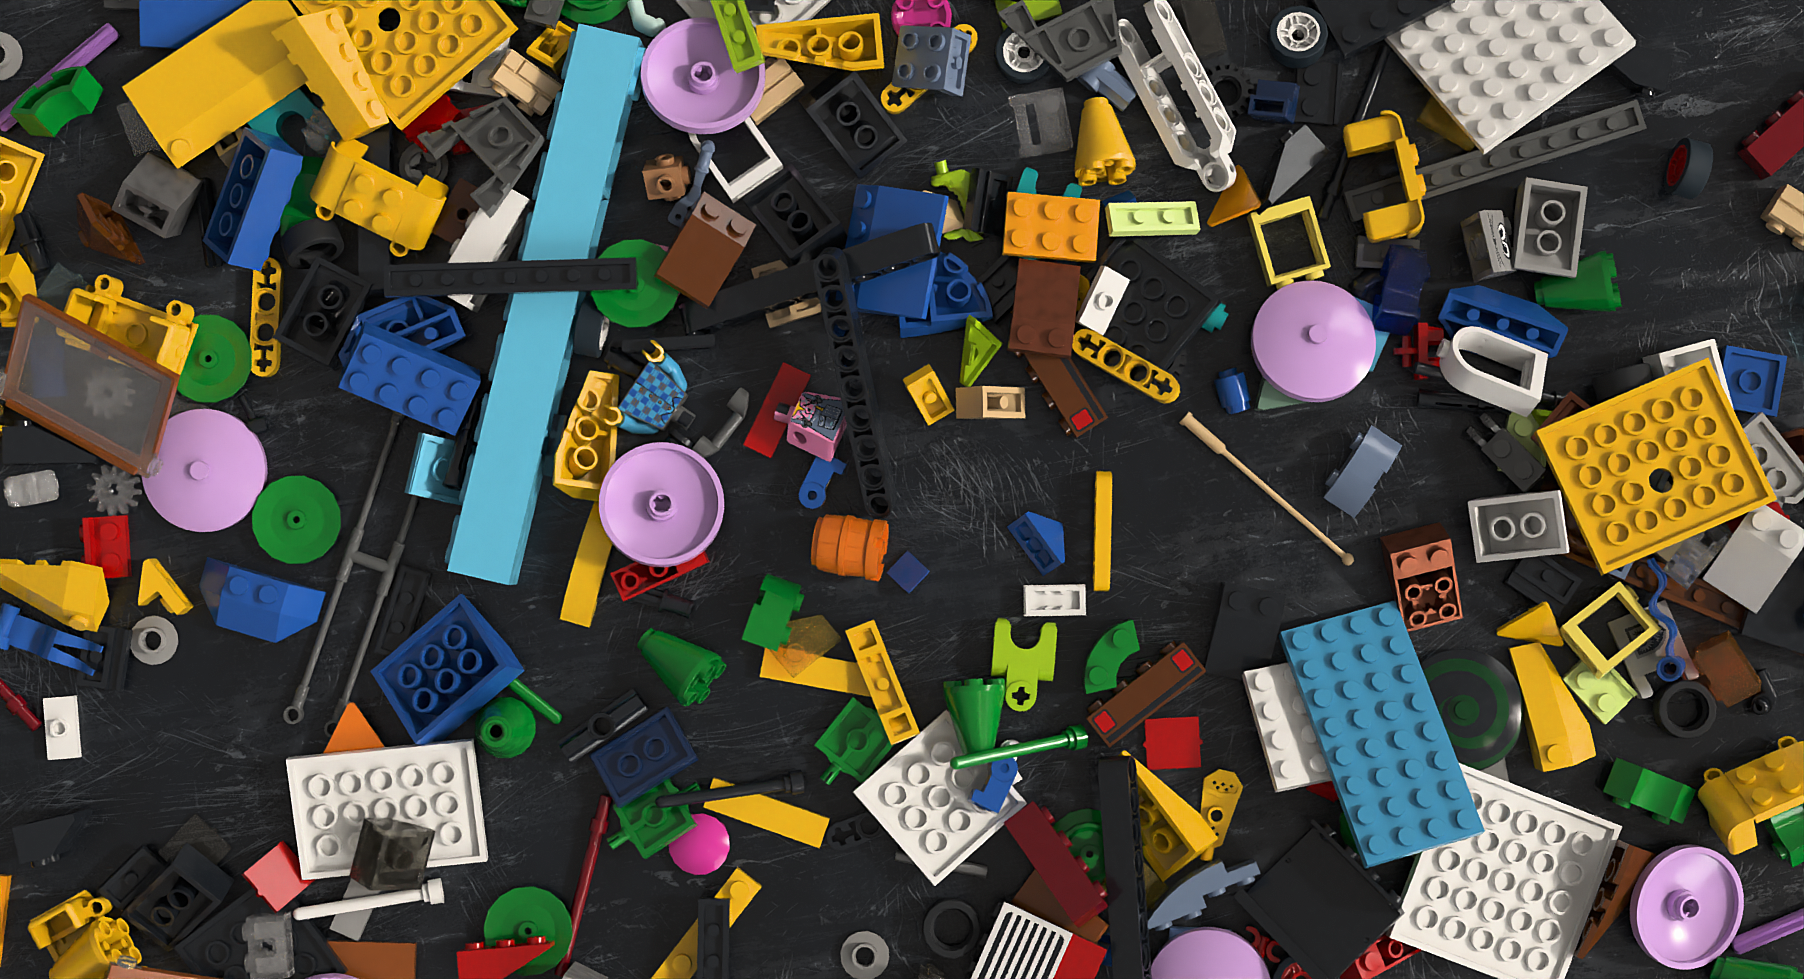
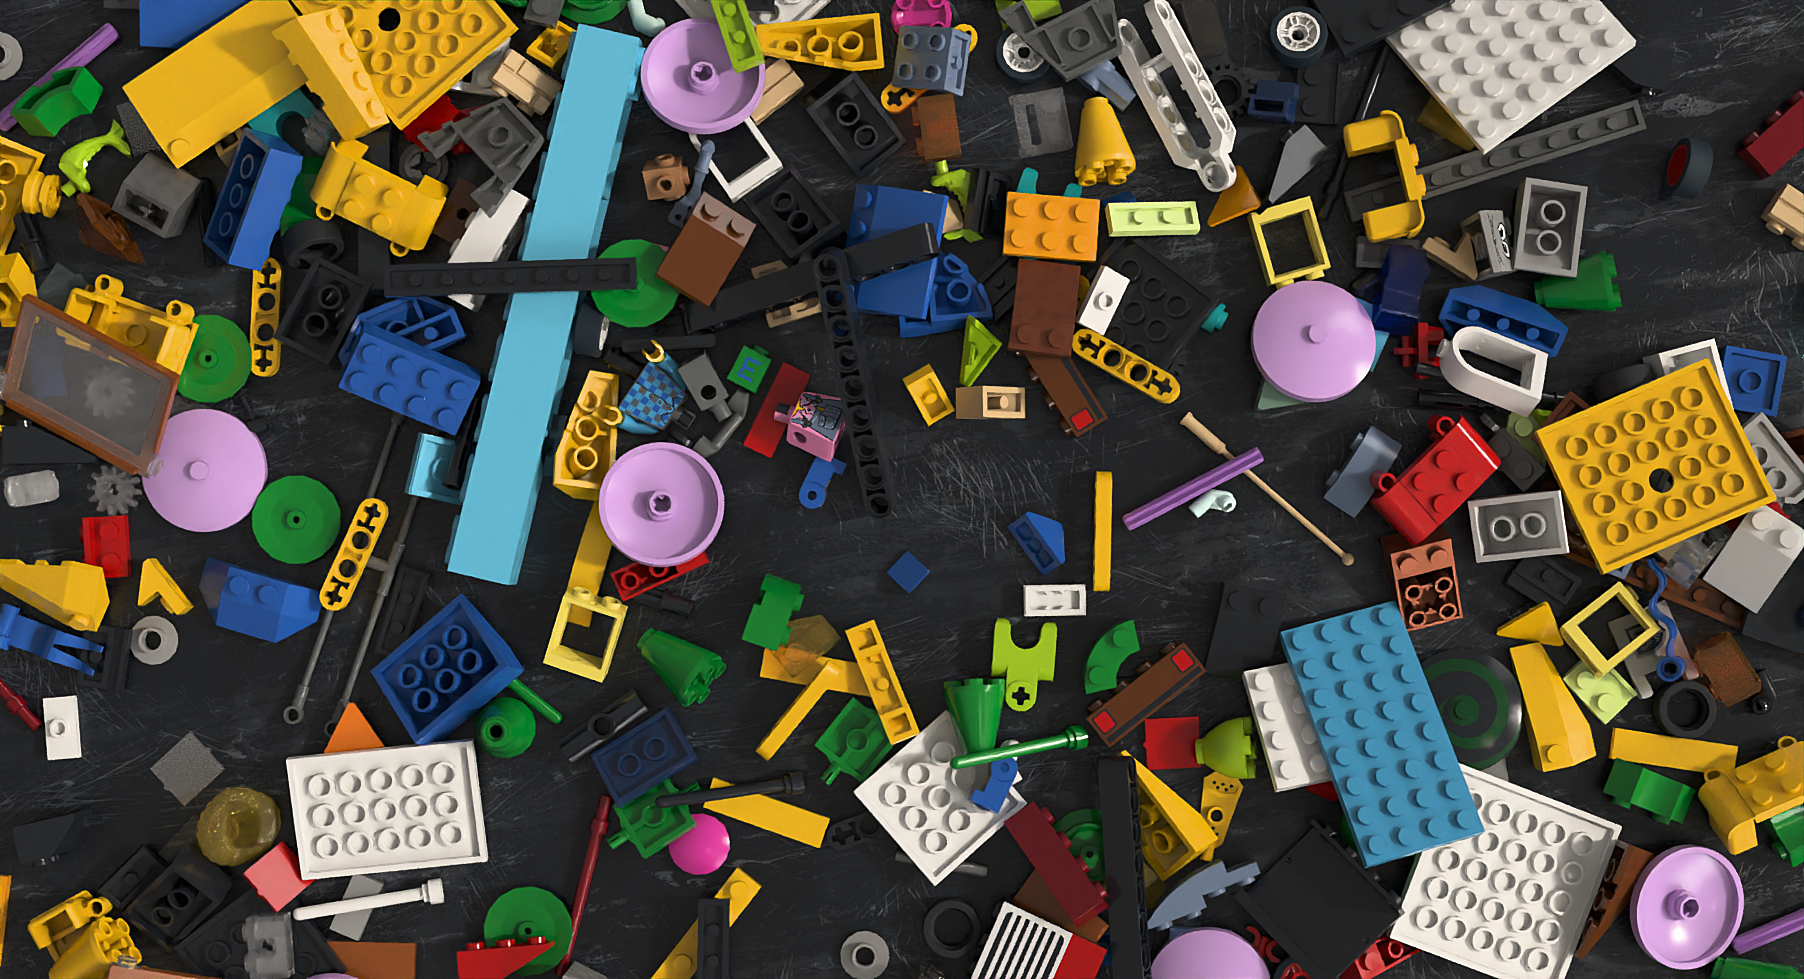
(41, 194): none -> yellow wheel
(75, 160): none -> lime animal
(187, 768): none -> clear piece
(238, 826): none -> clear yellow piece
(350, 552): none -> yellow beam
(391, 854): clear smoke slope -> none
(577, 661): none -> light yellow window
(698, 372): none -> dark grey torso
(750, 368): none -> green brick
(798, 709): none -> yellow beam
(850, 546): orange piece -> none
(937, 128): none -> clear orange brick
(1193, 488): none -> medium lavender axle
(1213, 499): none -> light aqua arm
(1229, 749): none -> lime piece
(1233, 391): blue brick -> none
(1435, 481): none -> red container
(1459, 261): none -> tan slope
(1671, 751): none -> yellow tile

